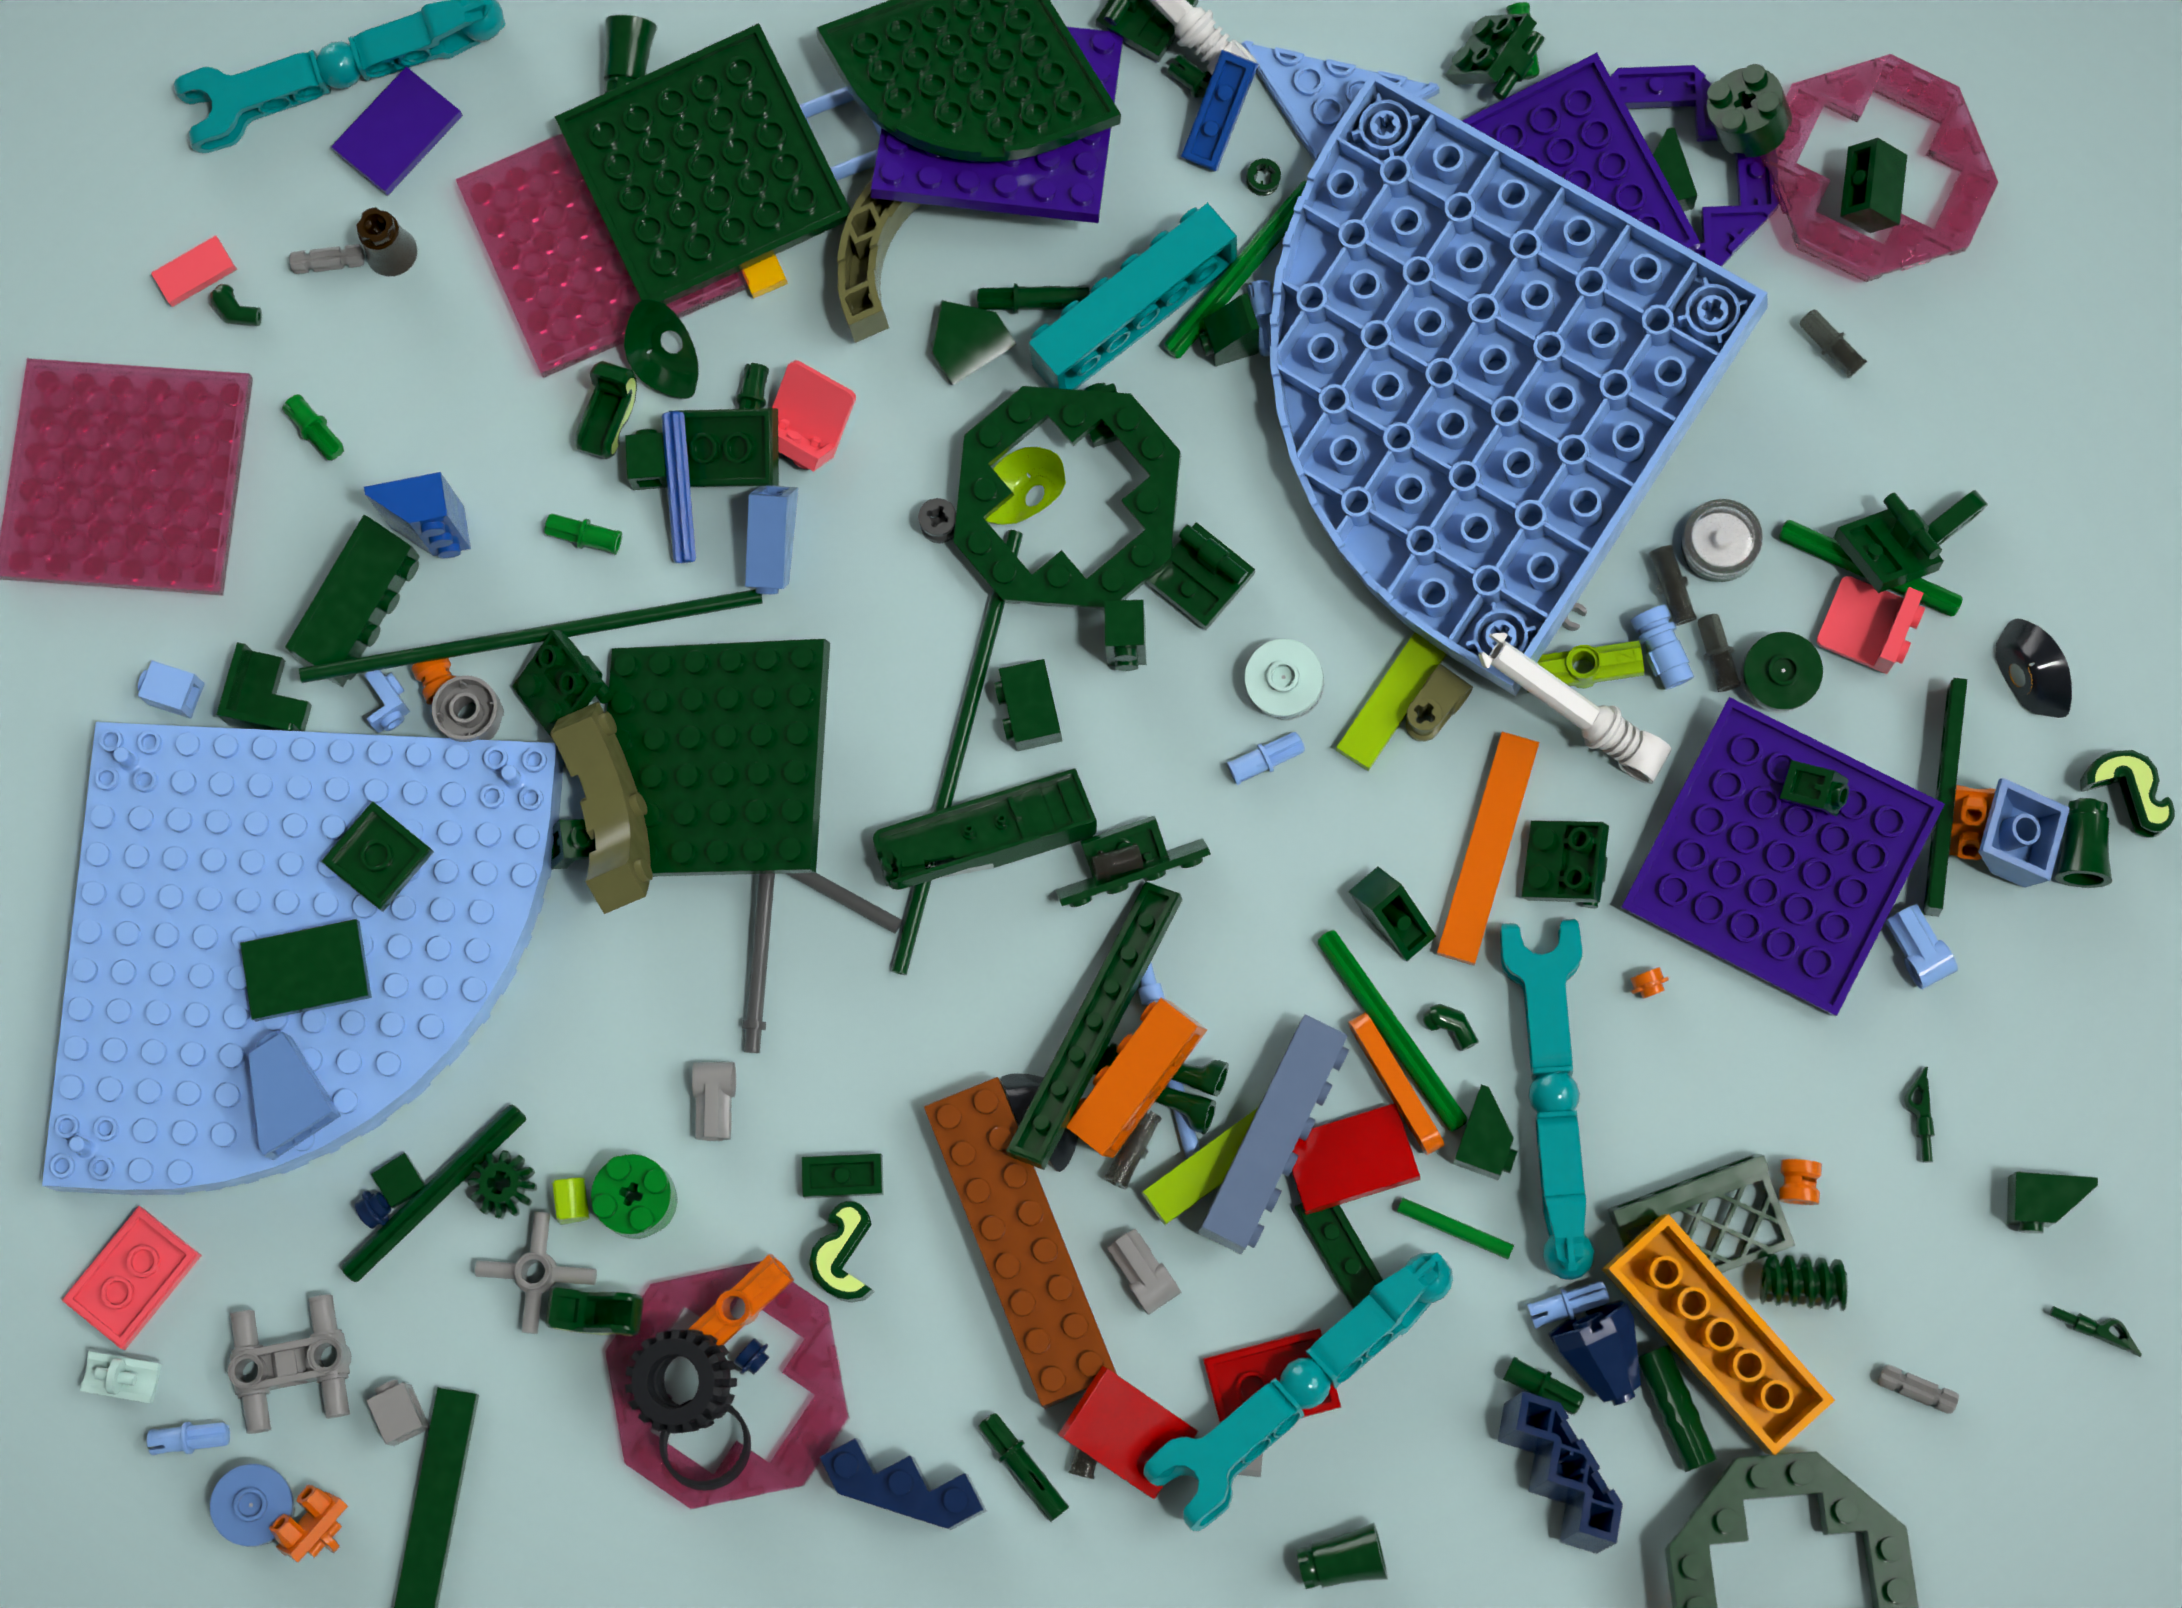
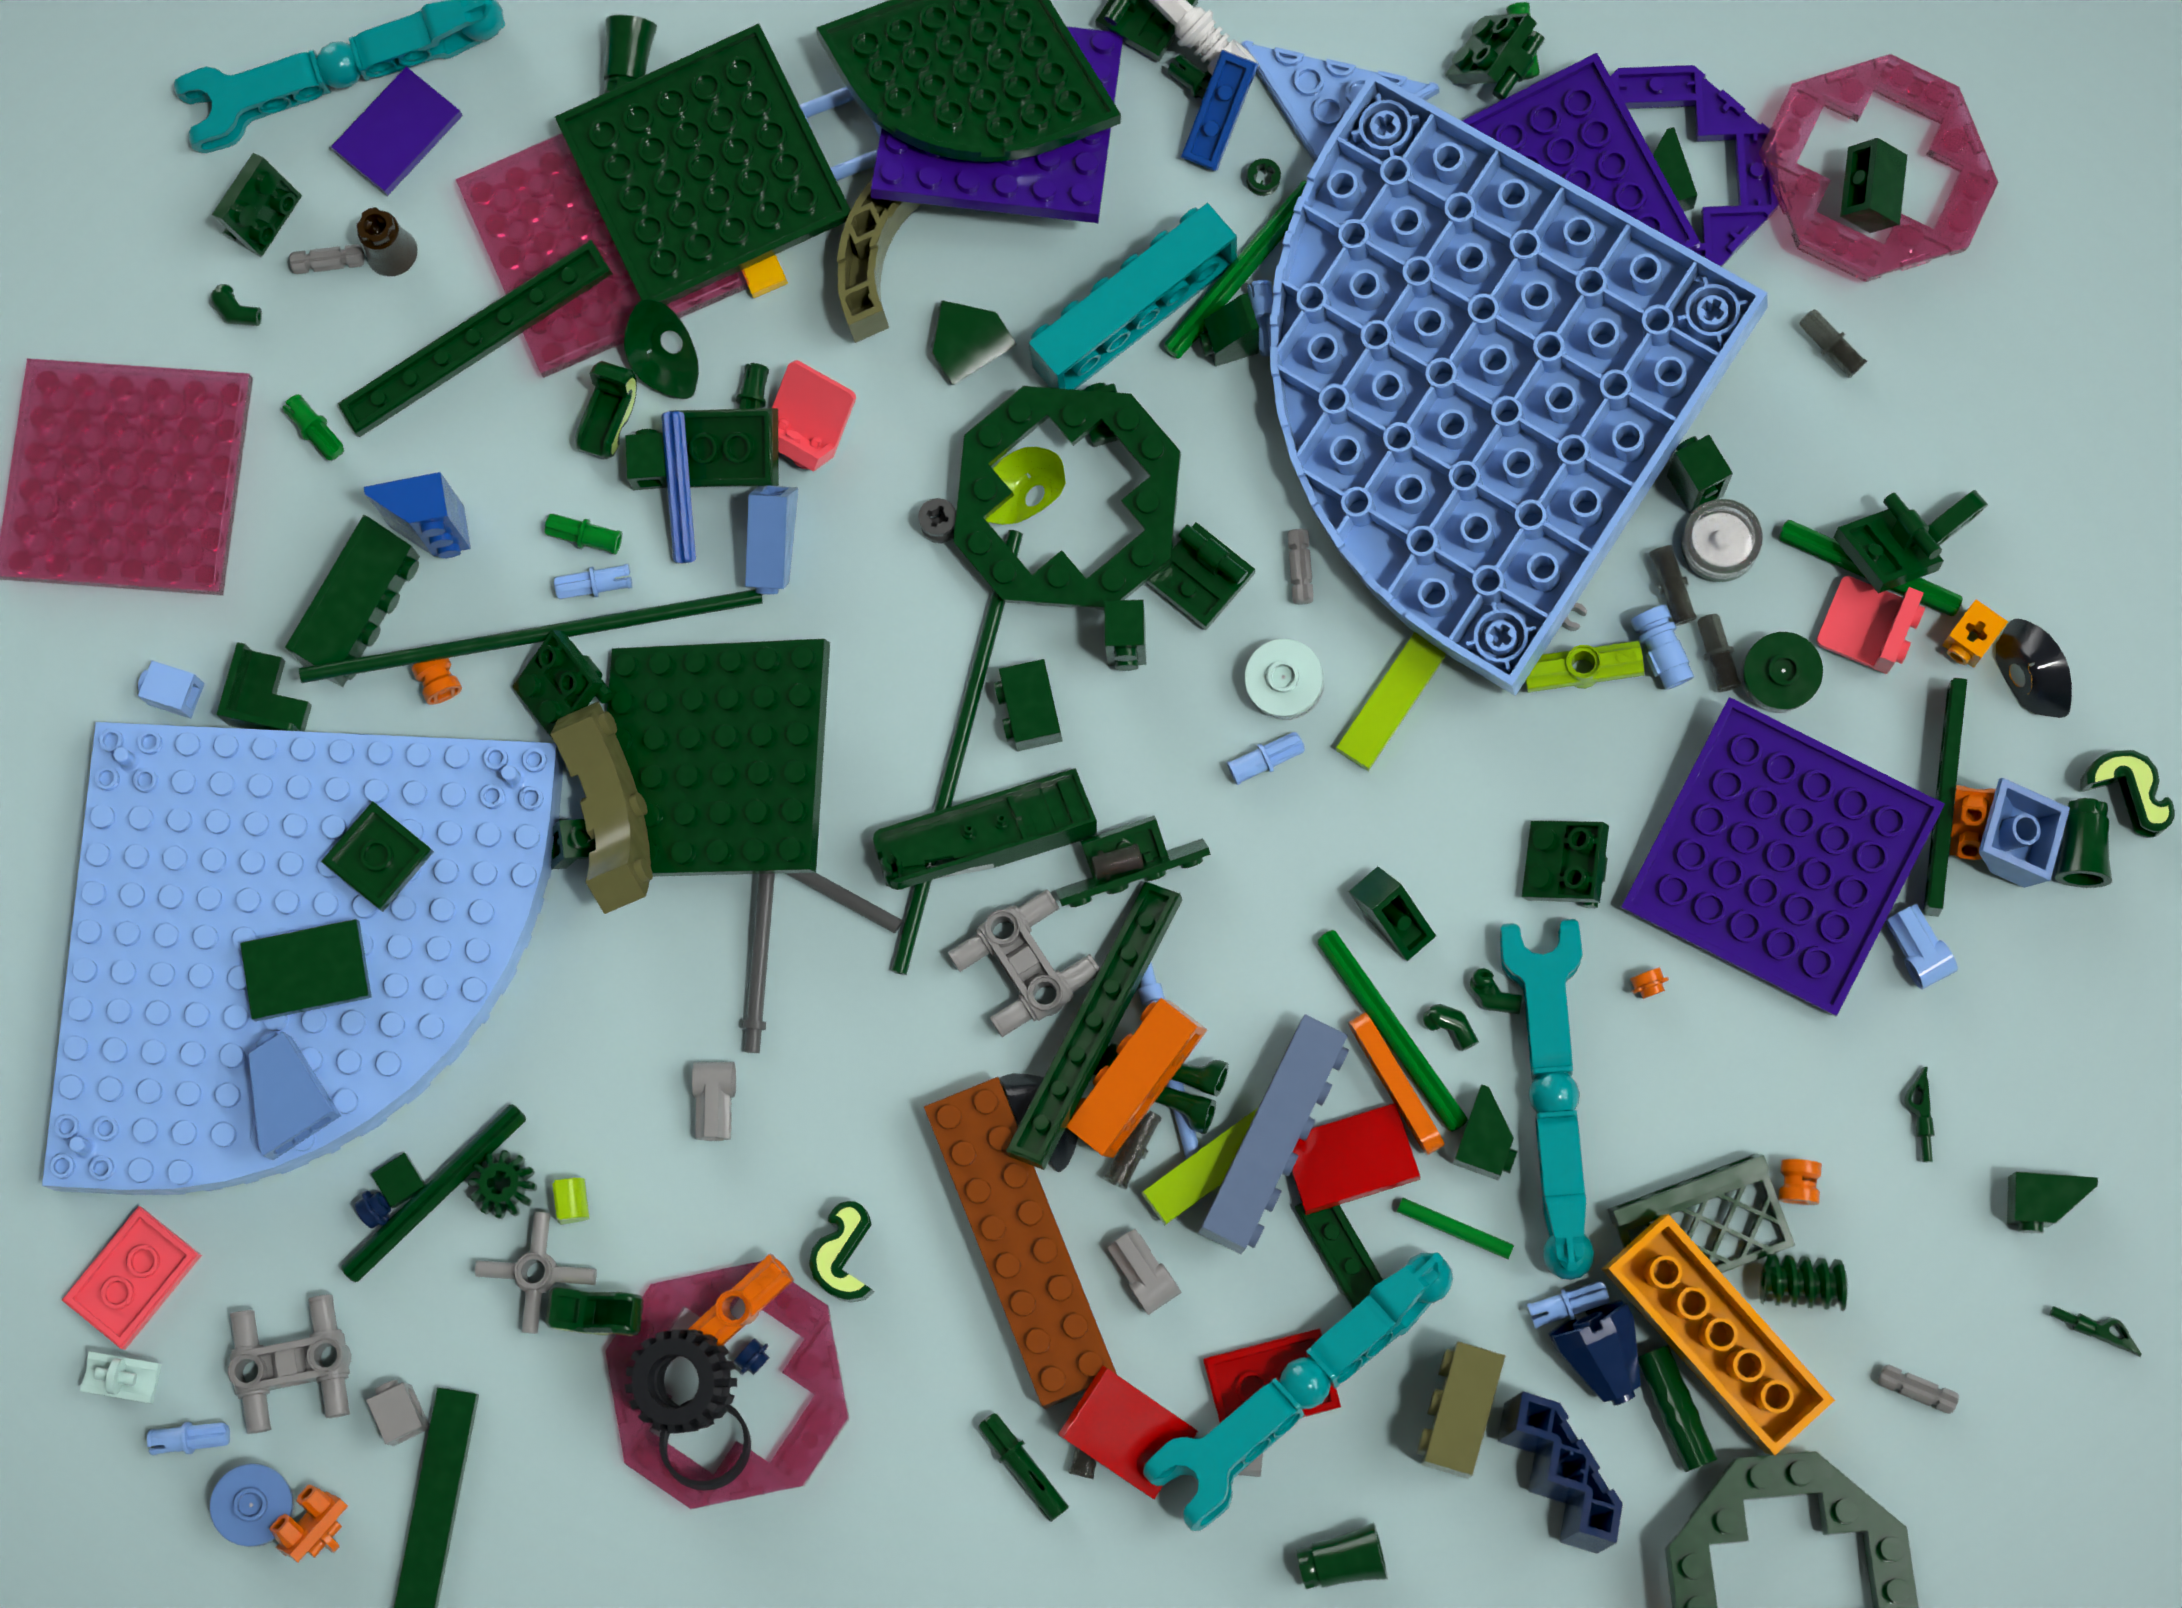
(193, 271): coral tile -> none
(256, 205): none -> dark green plate
(388, 690): light blue bracket -> none
(457, 694): light grey piece -> none
(475, 338): none -> dark green tile
(592, 582): none -> light blue axle
(625, 1175): green brick -> none
(842, 1176): dark green plate -> none
(901, 1487): dark blue brick -> none
(1024, 963): none -> light grey piece
(1030, 297): dark green axle -> none
(1300, 566): none -> light grey axle
(1439, 699): olive piece -> none
(1460, 1409): none -> olive brick
(1488, 848): orange tile -> none
(1490, 996): none -> dark green arm
(1543, 1385): dark green axle -> none
(1602, 726): white piece -> none
(1698, 472): none -> dark green brick
(1749, 111): dark green brick -> none
(1815, 787): dark green bracket -> none
(1981, 621): none -> light orange brick

